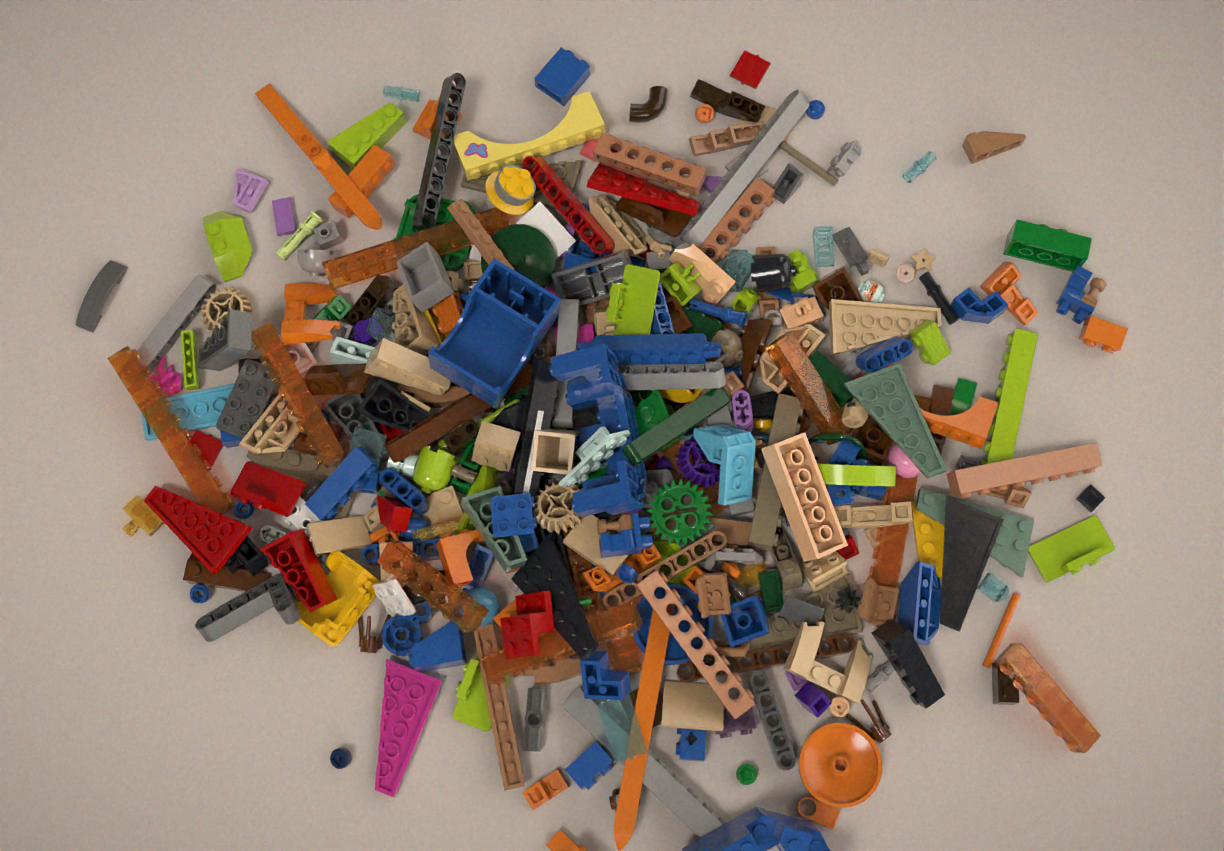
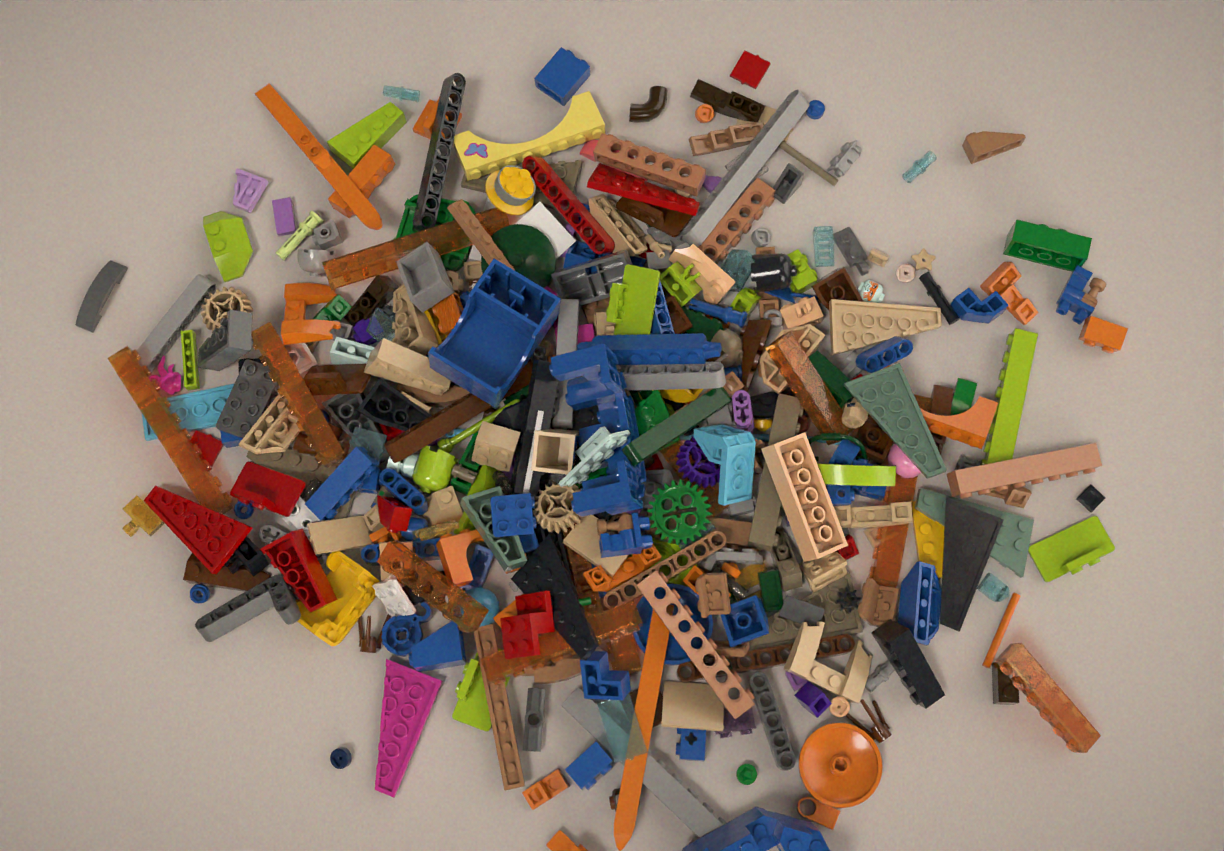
(462, 436): dark brown leg -> none
(626, 573): blue tile -> none
(663, 463): dark purple plate -> none
(760, 237): none -> light grey tile
(929, 342): lime brick -> none

